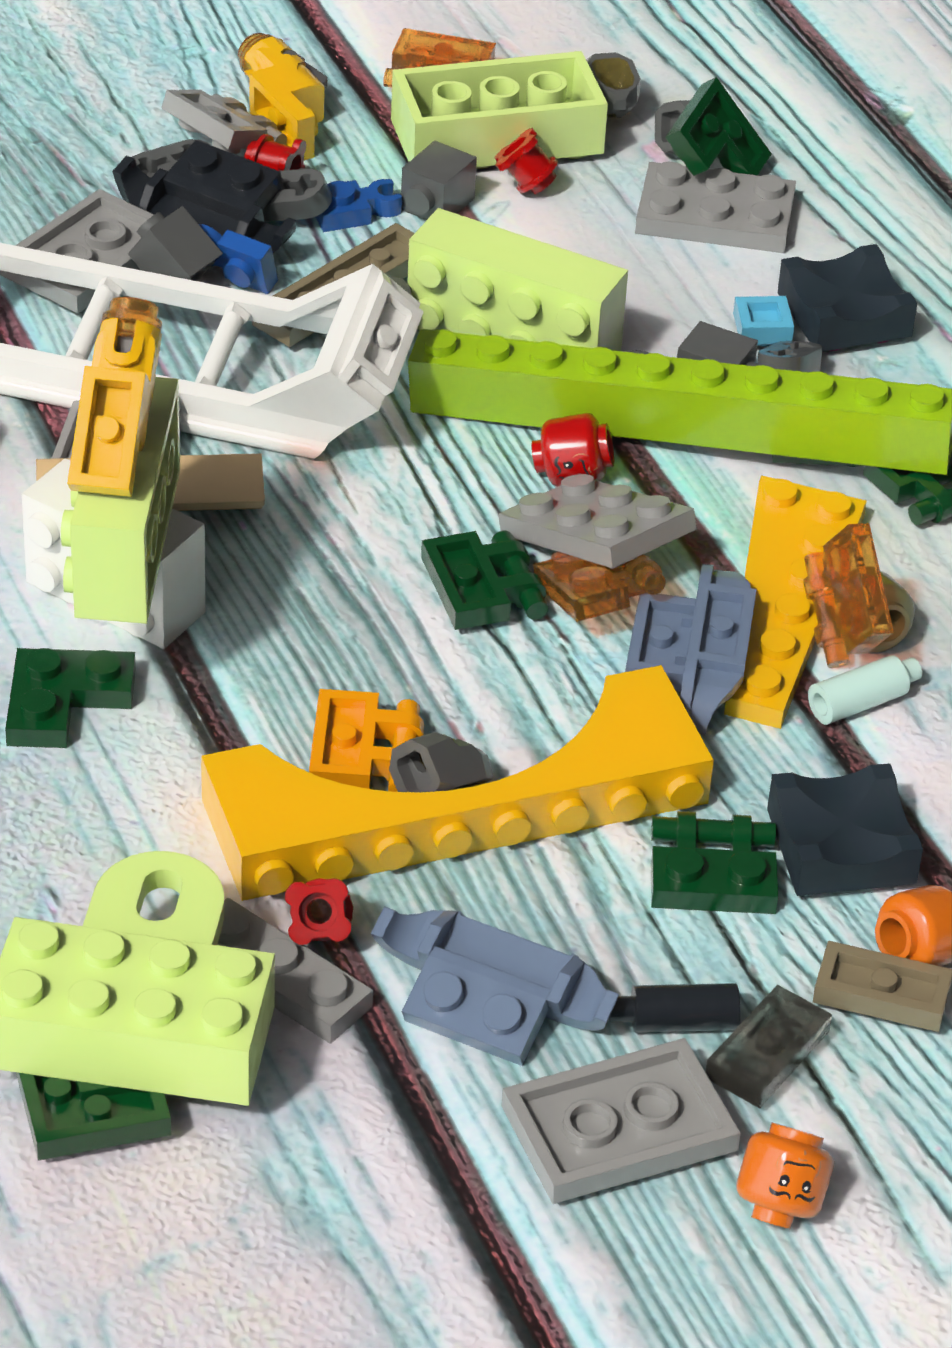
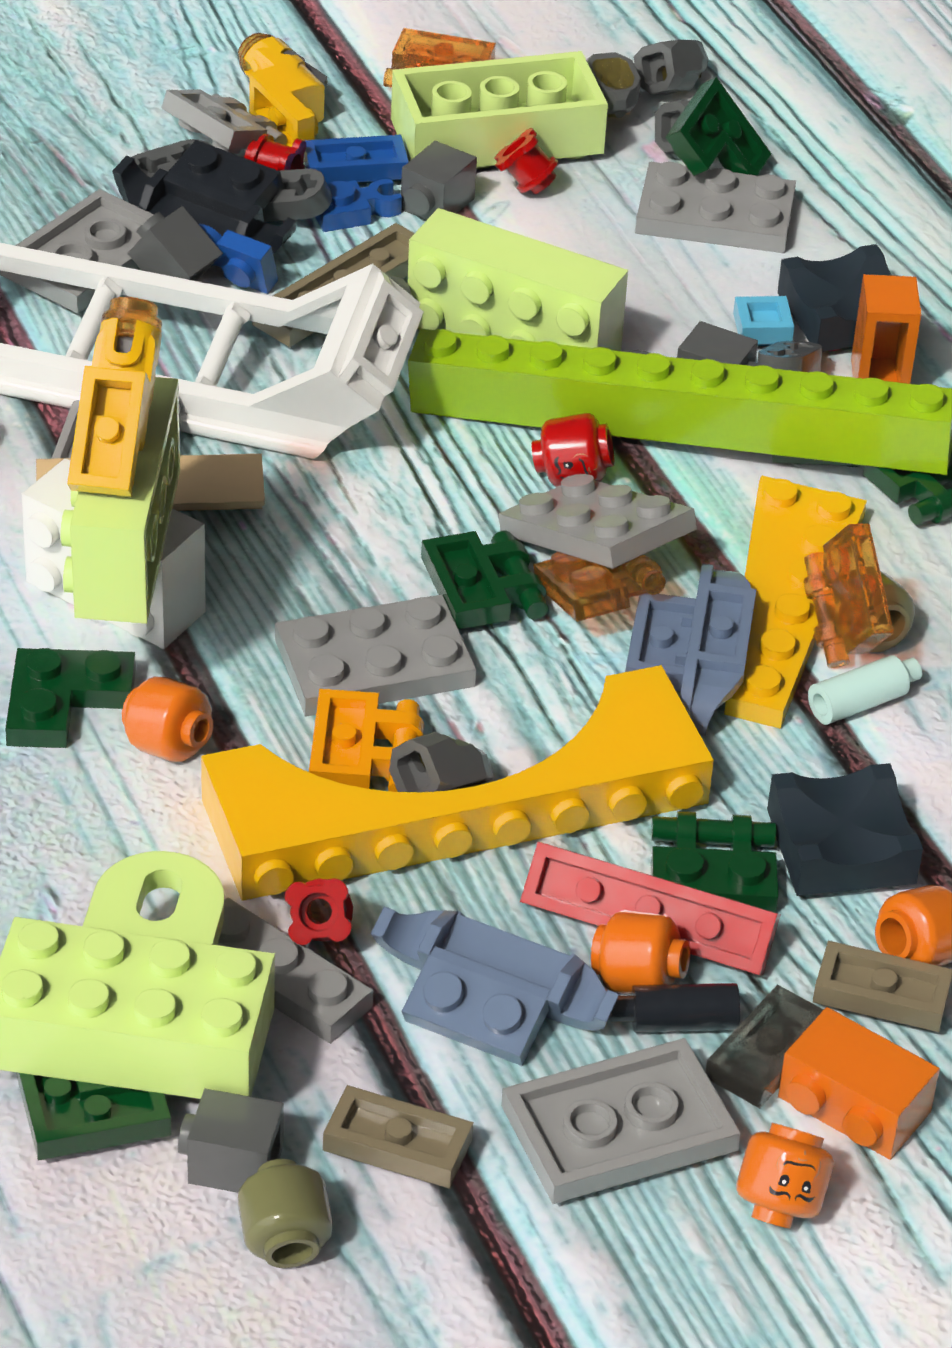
(167, 718): none -> orange head
(230, 1138): none -> dark grey brick
(285, 1213): none -> olive head
(357, 158): none -> blue plate
(381, 649): none -> light grey plate
(398, 1136): none -> dark tan plate
(597, 889): none -> plate
(639, 951): none -> orange head
(670, 66): none -> dark grey rock
(858, 1083): none -> orange piece
(886, 328): none -> orange piece

